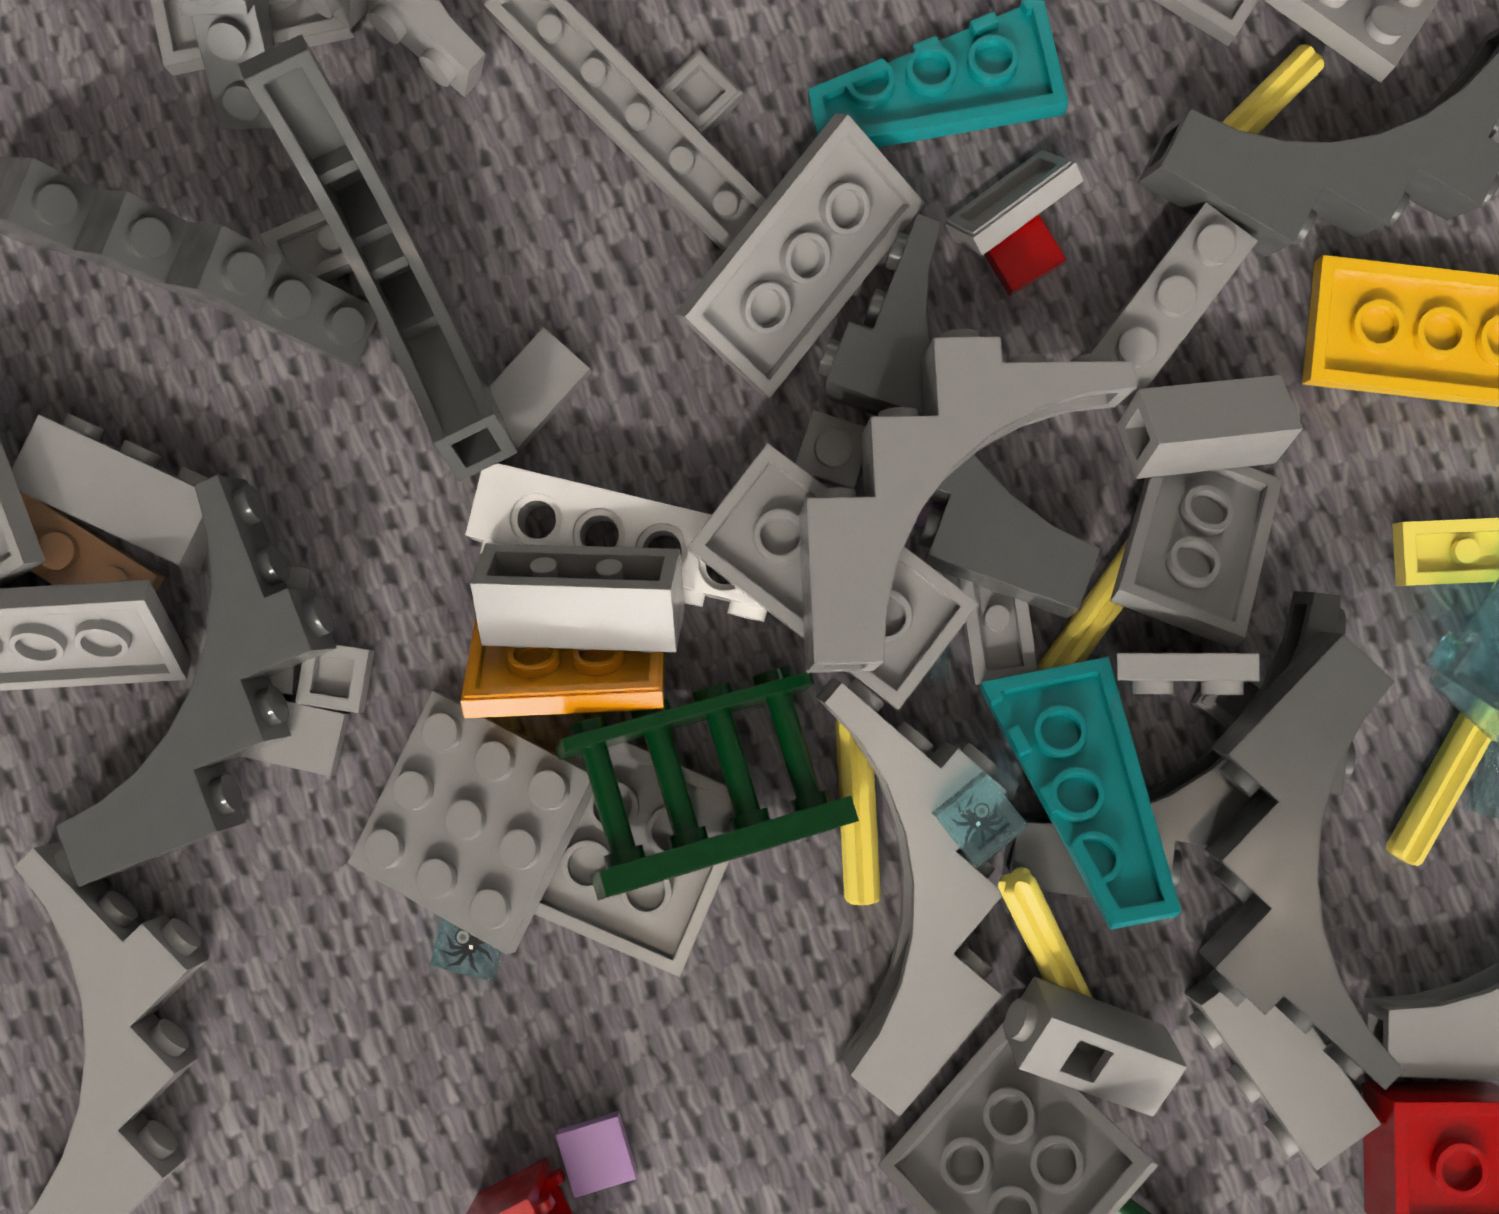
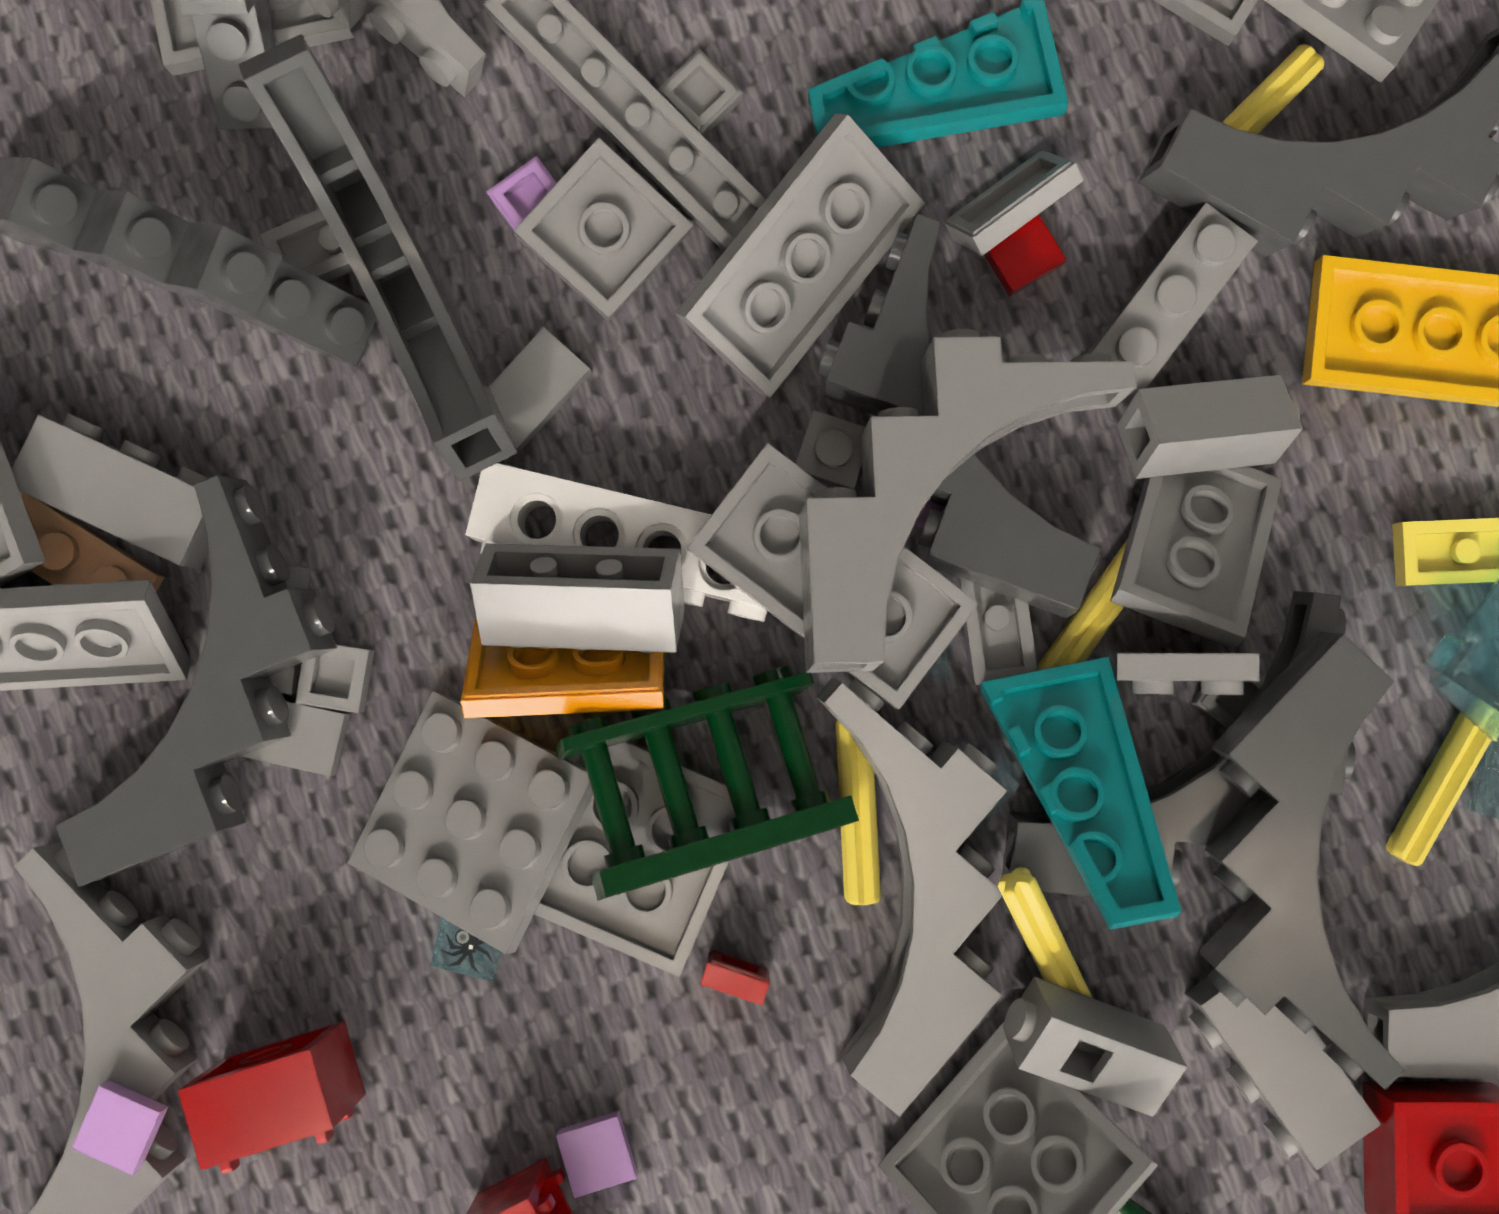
(119, 1127): none -> lavender tile
(272, 1096): none -> red container
(521, 191): none -> lavender tile
(603, 229): none -> light grey plate
(735, 977): none -> tile
(980, 819): clear light blue tile -> none

